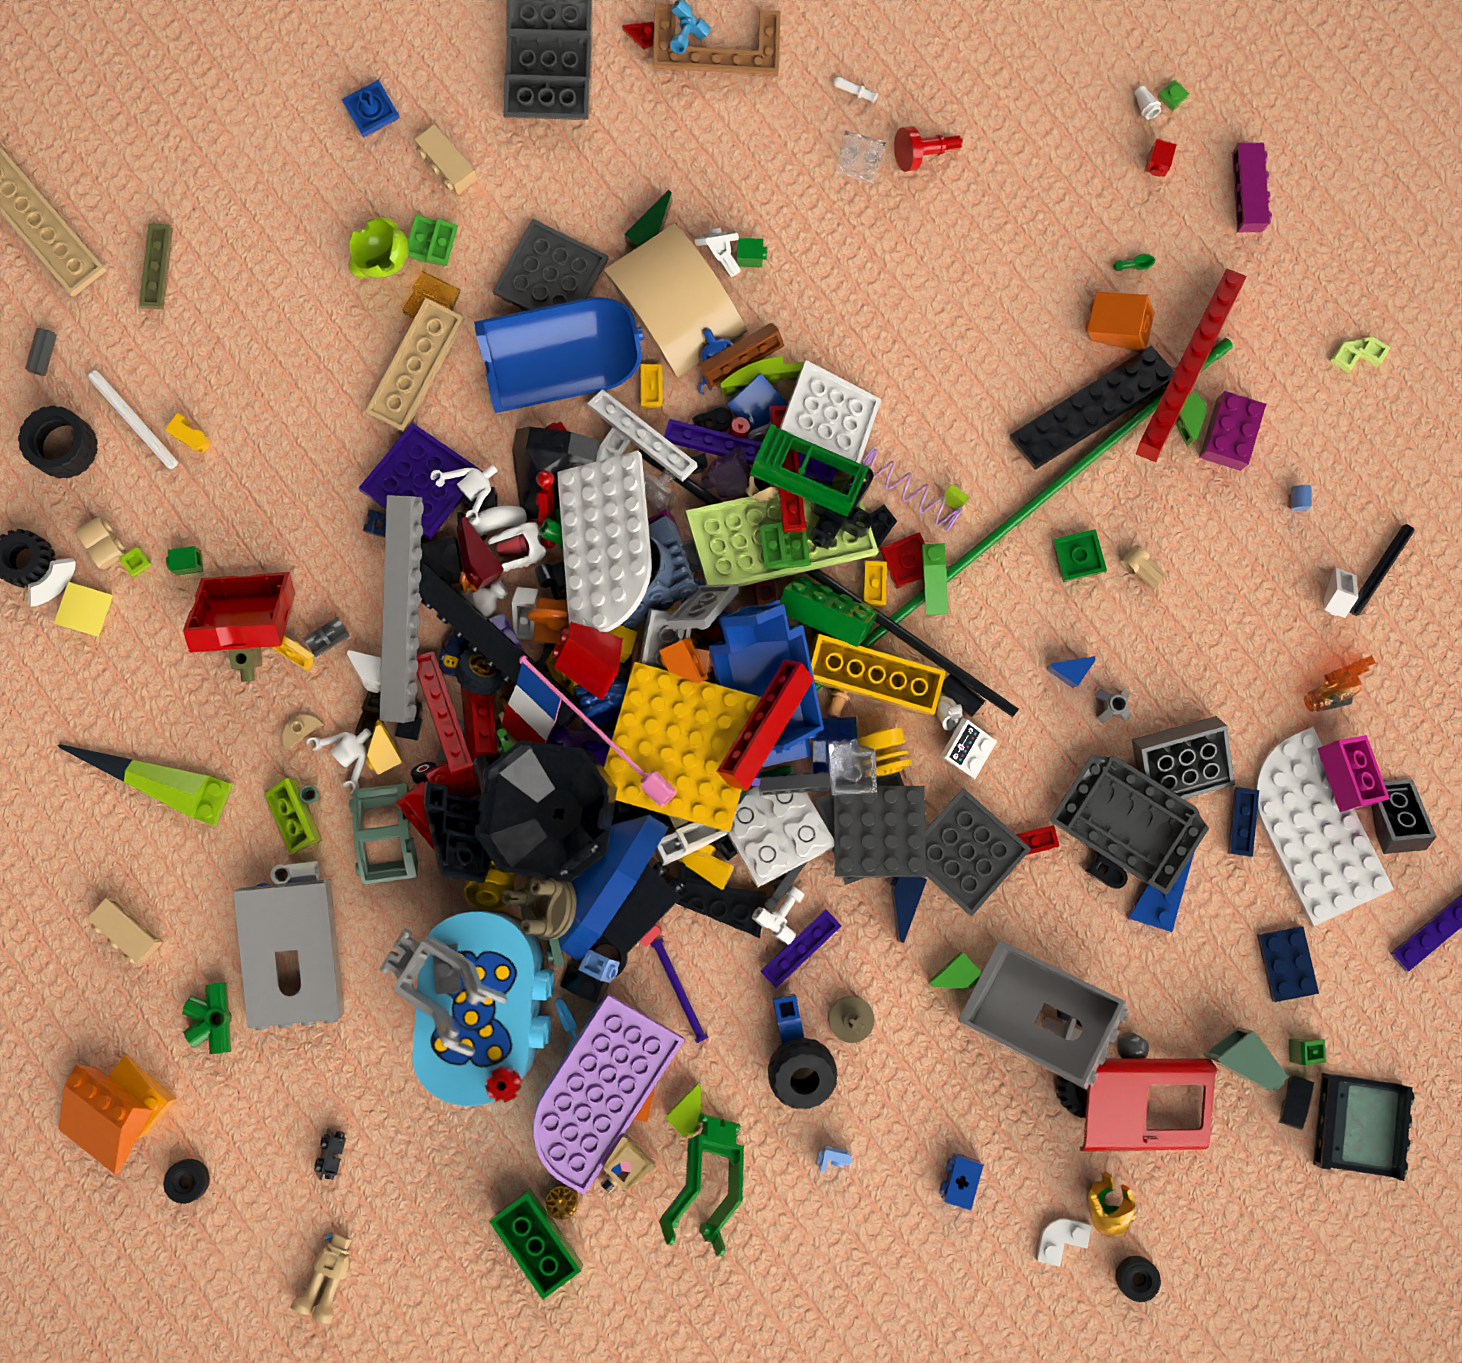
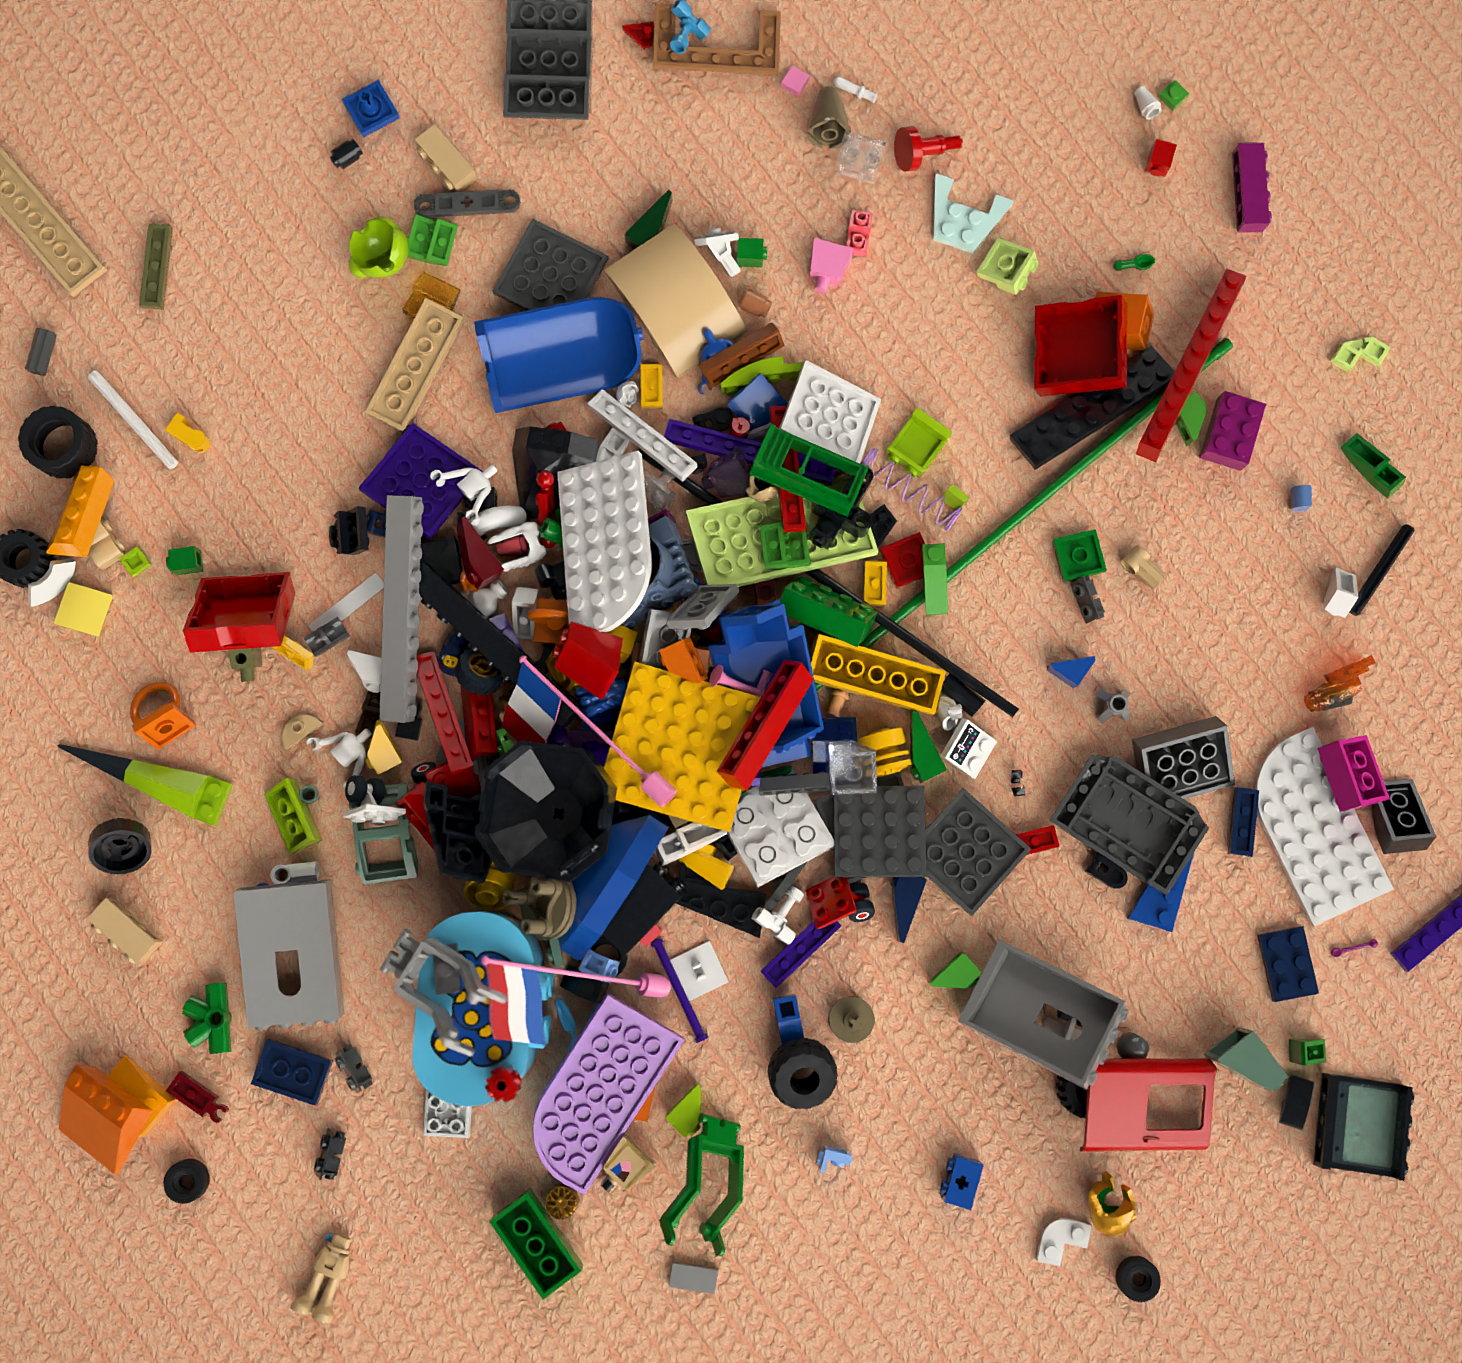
(81, 512): none -> light orange slope
(119, 836): none -> black piece
(163, 724): none -> orange tile
(196, 1096): none -> dark red plate
(292, 1072): none -> dark blue plate
(345, 154): none -> black brick
(350, 531): none -> black slope
(350, 602): none -> white sticker
(356, 1076): none -> dark grey hinge
(370, 795): none -> plate
(446, 1119): none -> white tile
(481, 203): none -> dark grey piece
(521, 1014): none -> flag
(627, 393): none -> white plate
(693, 1277): none -> light grey tile
(699, 970): none -> white piece
(719, 677): none -> bright pink piece
(755, 303): none -> nougat brick
(795, 81): none -> bright pink tile
(828, 119): none -> dark tan cone
(828, 263): none -> bright pink torso
(837, 899): none -> red plate
(859, 232): none -> coral slope
(918, 443): none -> lime panel
(923, 753): none -> green slope
(962, 225): none -> light aqua wing
(1008, 266): none -> yellowish green plate
(1016, 775): none -> black piece
(1081, 346): none -> red tile
(1084, 590): none -> dark grey hinge
(1336, 952): none -> magenta hinge
(1373, 465): none -> green slope

